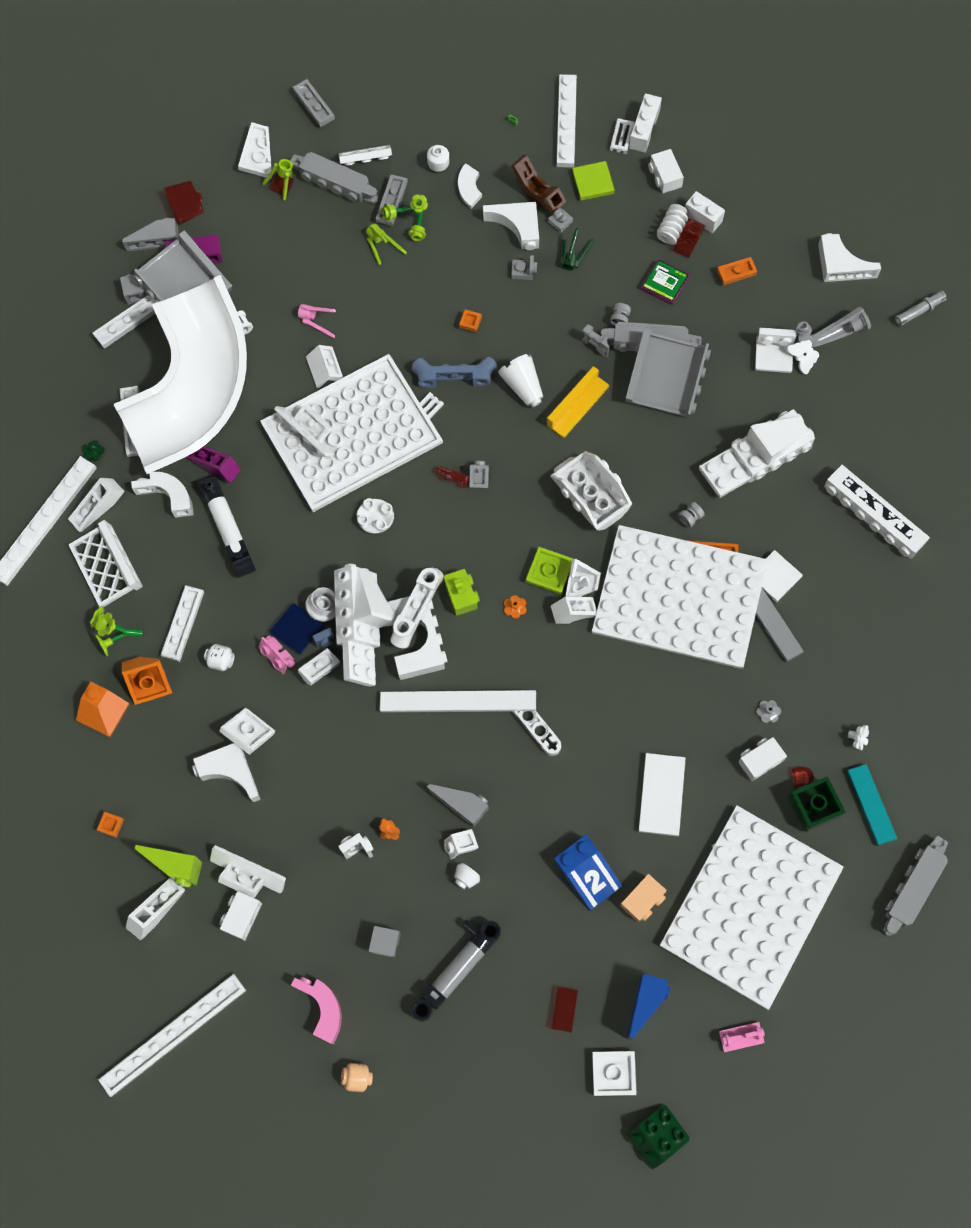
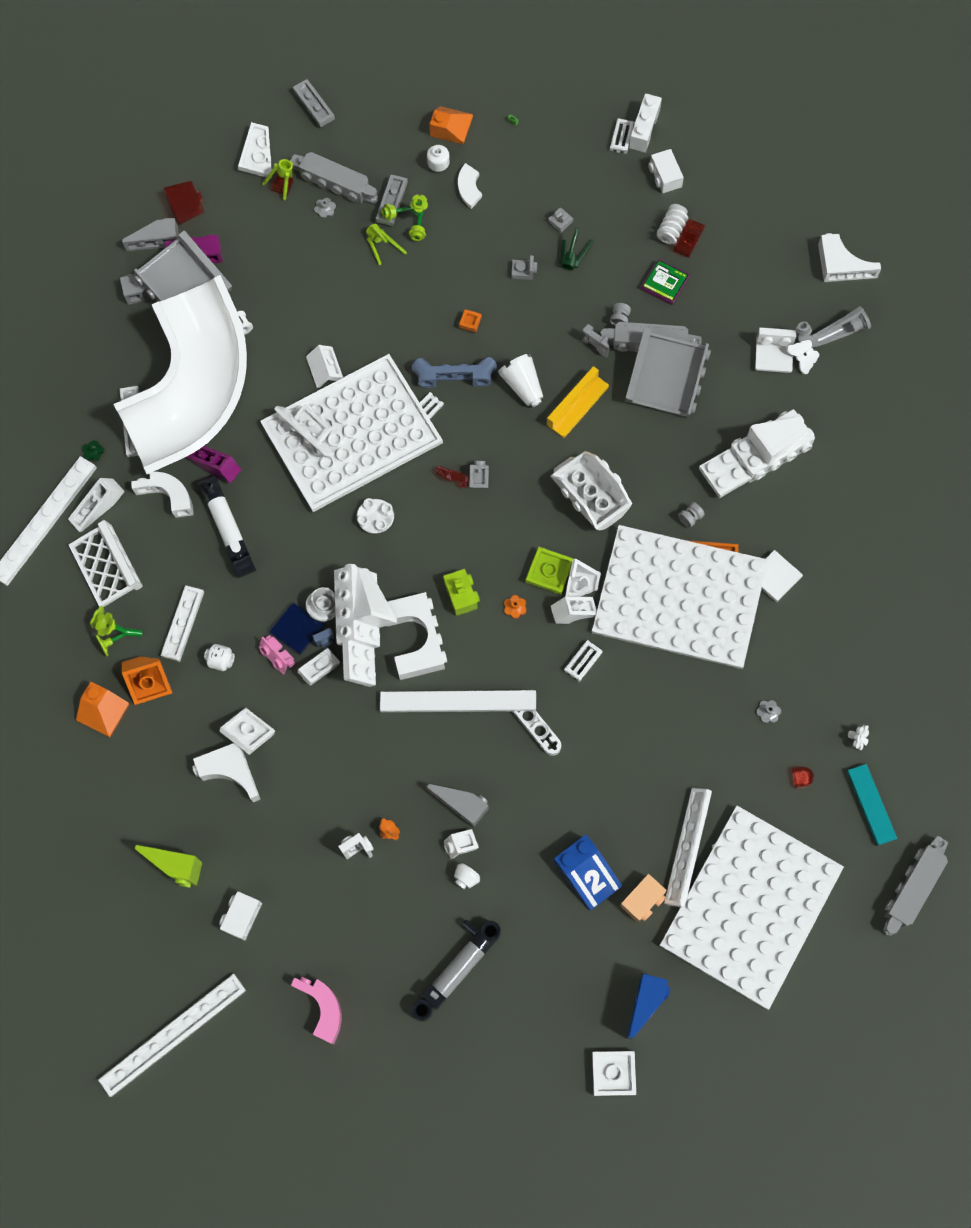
(110, 824): orange plate -> none
(125, 322): white plate -> none
(153, 909): white slope -> none
(244, 874): white bracket -> none
(308, 312): bright pink plant -> none
(325, 208): none -> light grey plant
(356, 1077): light nougat head -> none
(365, 155): white plate -> none
(384, 941): light grey piece -> none
(415, 607): white plate -> none
(450, 124): none -> orange slope
(519, 218): white arch -> none
(545, 195): reddish brown arch -> none
(564, 1009): clear red tile -> none
(566, 121): white plate -> none
(573, 673): none -> white tile
(593, 180): lime tile -> none
(658, 1137): dark green bracket -> none
(662, 794): white tile -> none
(688, 847): none -> white tile
(704, 211): white brick -> none
(737, 271): orange plate -> none
(742, 1037): bright pink hinge -> none
(762, 758): white brick -> none
(777, 628): light grey tile -> none
(816, 804): dark green brick -> none
(876, 512): white brick -> none
(927, 304): light grey pin -> none

